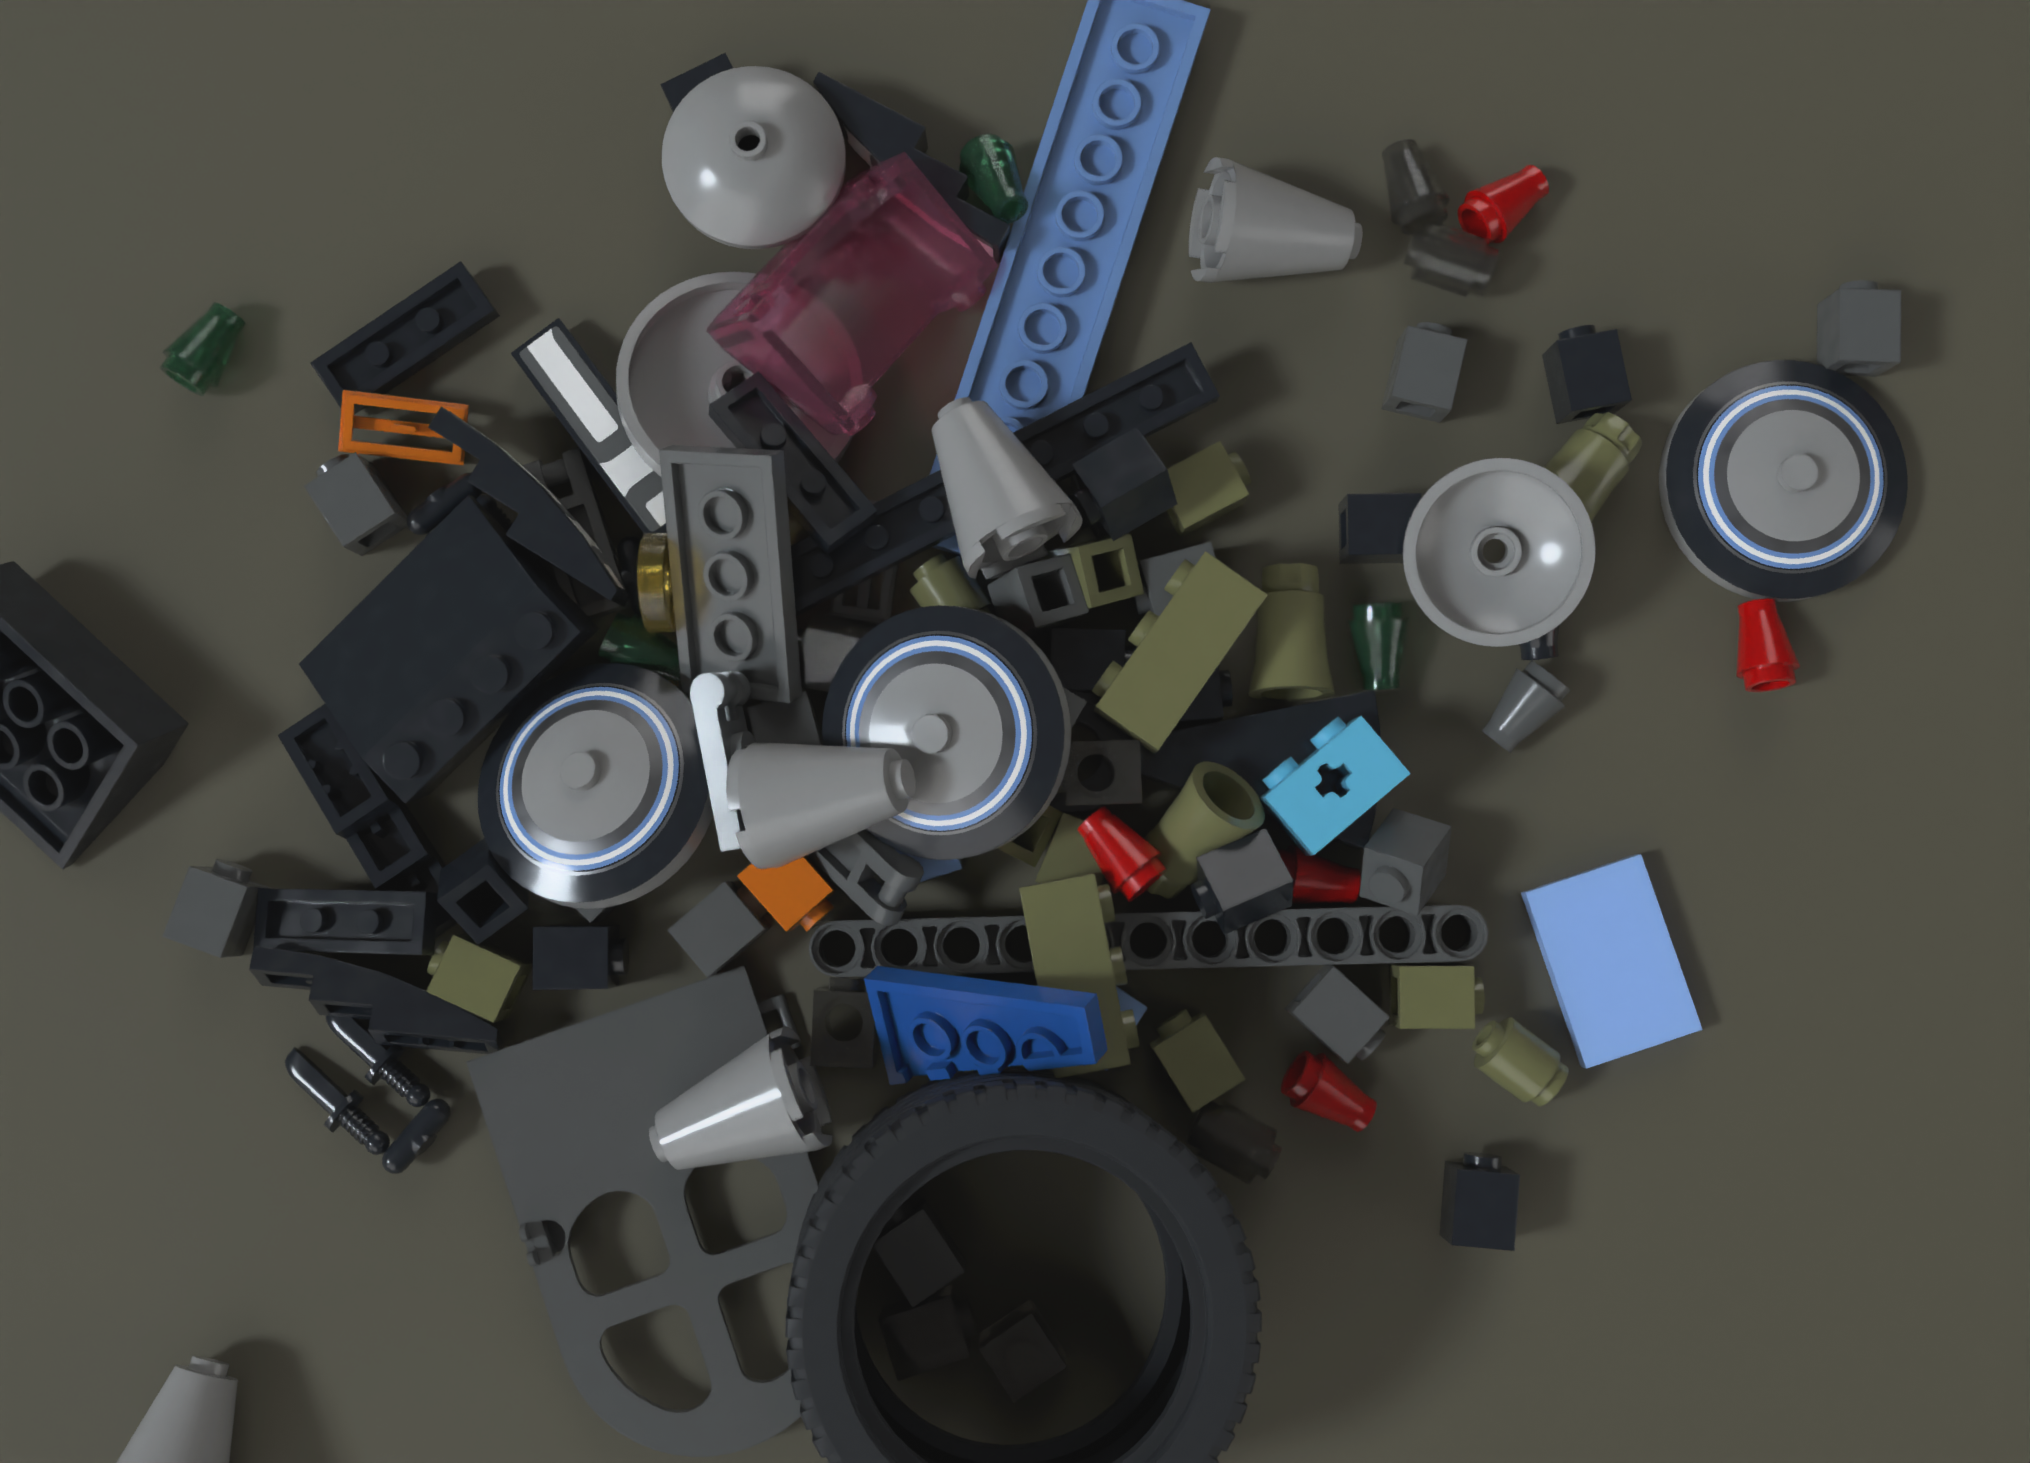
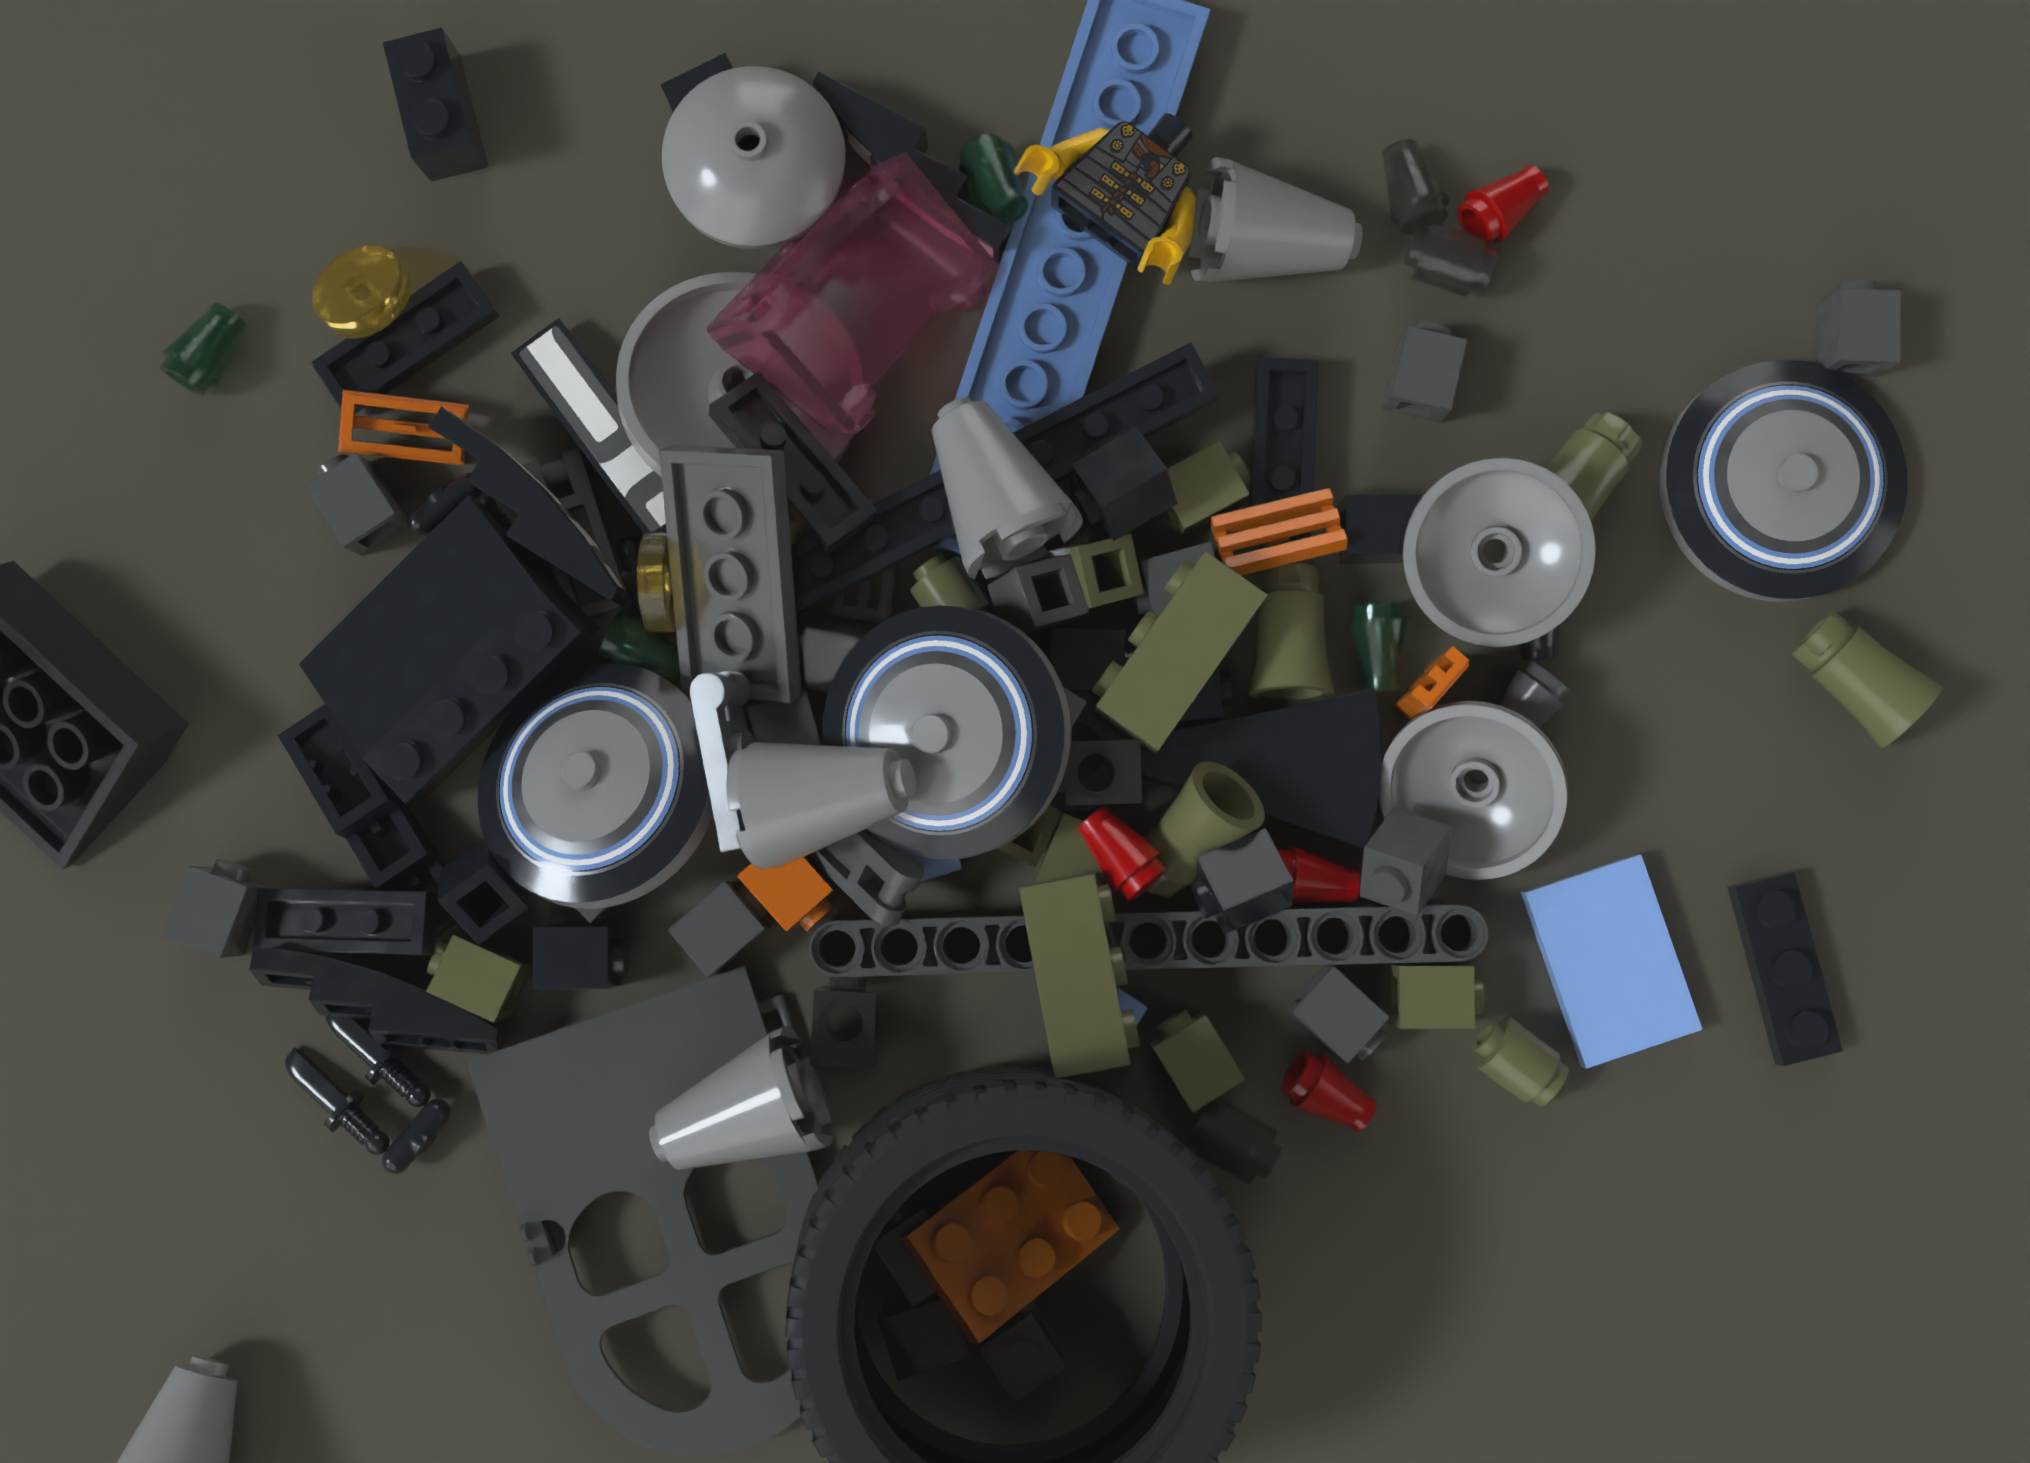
(361, 291): none -> clear yellow piece
(435, 104): none -> black brick
(966, 1024): blue wing -> none
(1008, 1238): none -> orange plate
(1123, 189): none -> torso
(1274, 524): none -> orange tile
(1283, 430): none -> black plate
(1367, 774): medium azure brick -> none
(1432, 684): none -> orange tile
(1479, 1203): black brick -> none
(1494, 823): none -> light grey dish
(1586, 374): black brick -> none
(1764, 649): red cone -> none
(1785, 969): none -> black plate
(1866, 678): none -> olive plant

